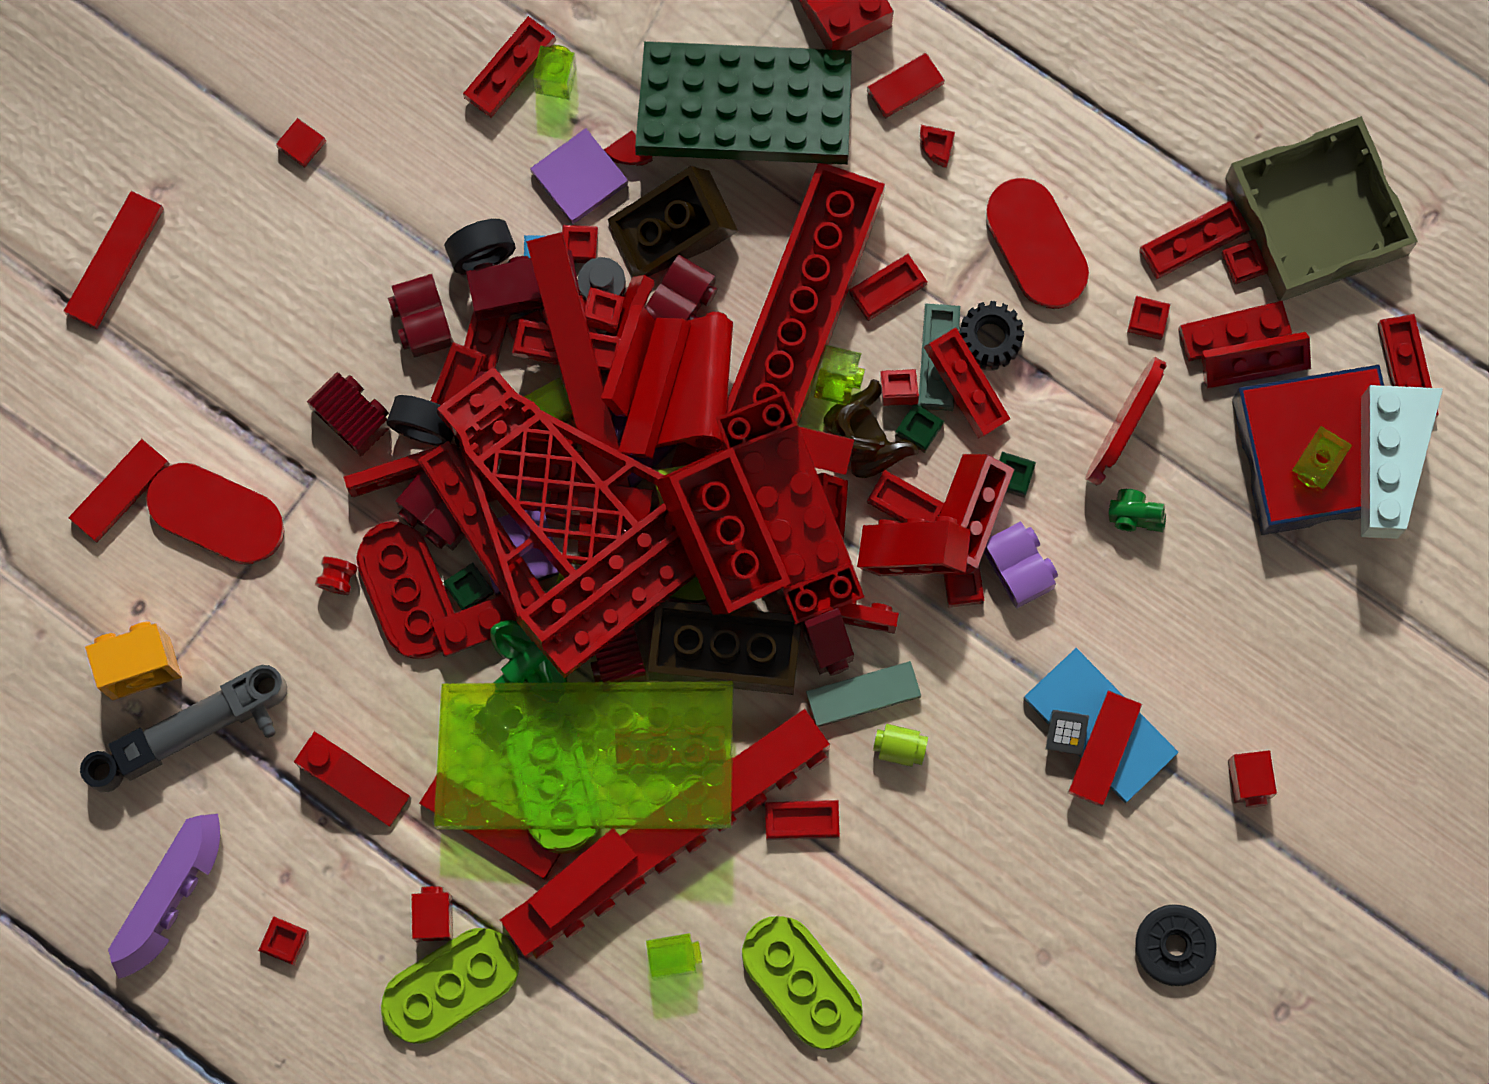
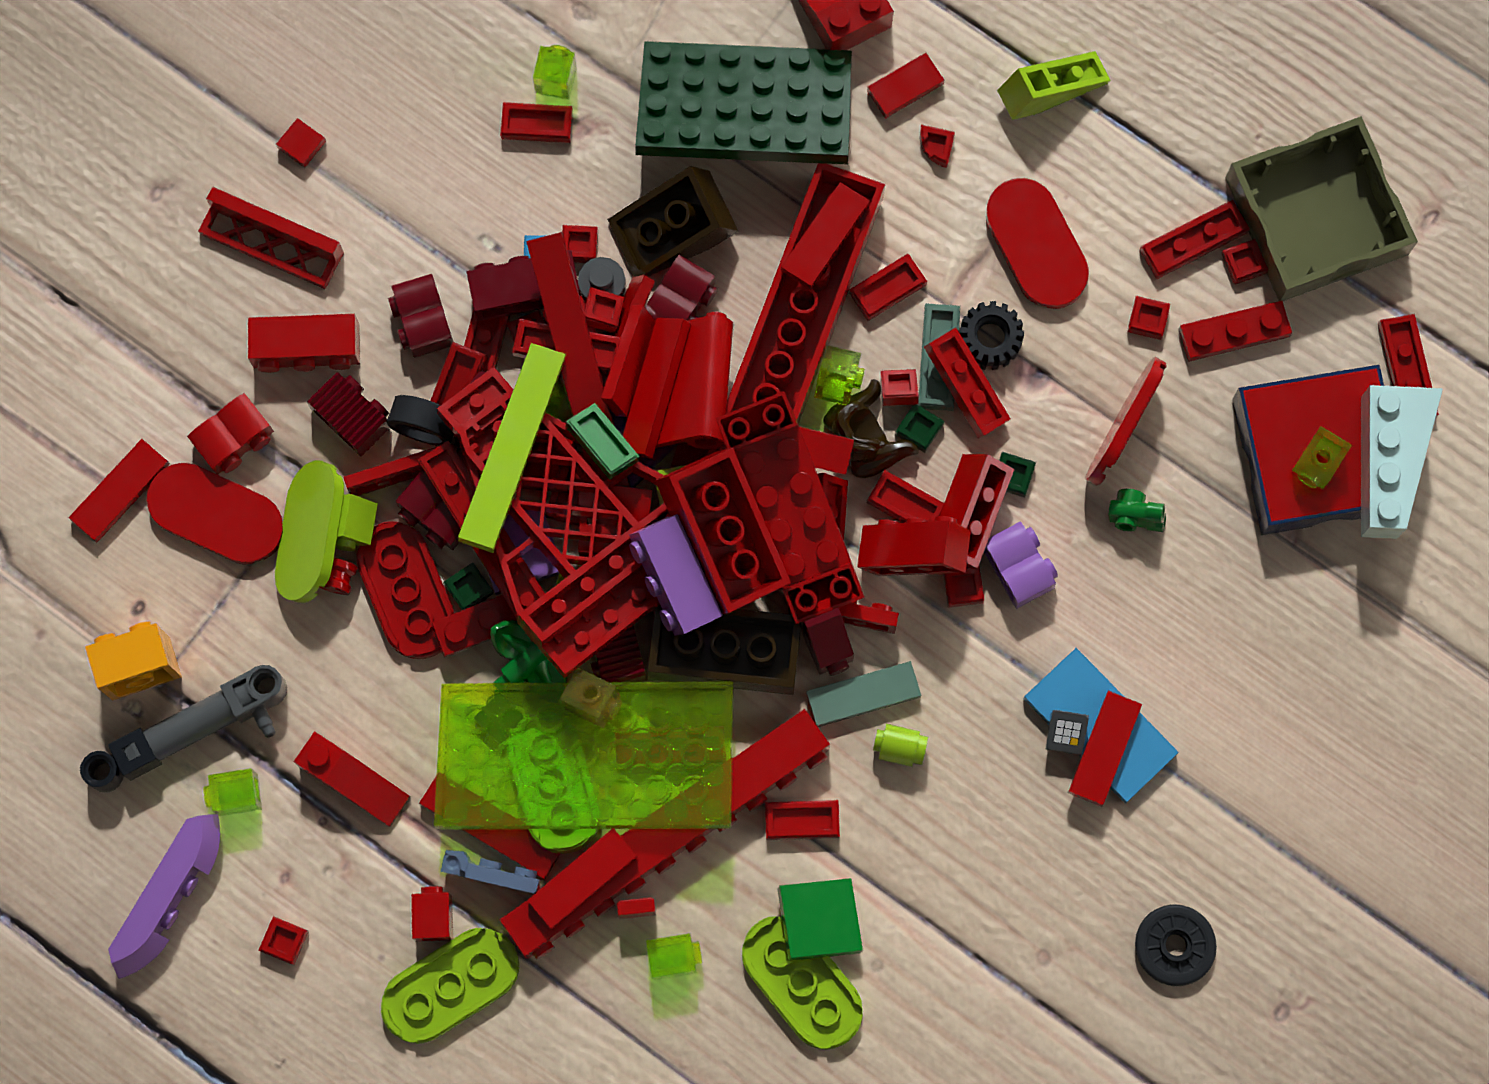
(113, 260): red tile -> none
(231, 434): none -> red brick
(233, 792): none -> clear neon green brick
(276, 226): none -> red fence
(303, 342): none -> red brick
(309, 531): none -> lime tile
(355, 522): none -> lime brick
(479, 243): black tyre -> none
(489, 871): none -> sand blue hinge
(508, 67): red plate -> none
(511, 448): none -> lime tile
(536, 122): none -> red tile
(579, 176): medium lavender tile -> none
(591, 698): none -> clear yellow brick
(602, 441): none -> tile
(623, 151): red tile -> none
(636, 908): none -> red tile
(674, 575): none -> medium lavender brick
(820, 919): none -> green tile
(825, 235): none -> red tile
(1051, 84): none -> lime slope
(1252, 778): red brick -> none
(1256, 359): red plate -> none

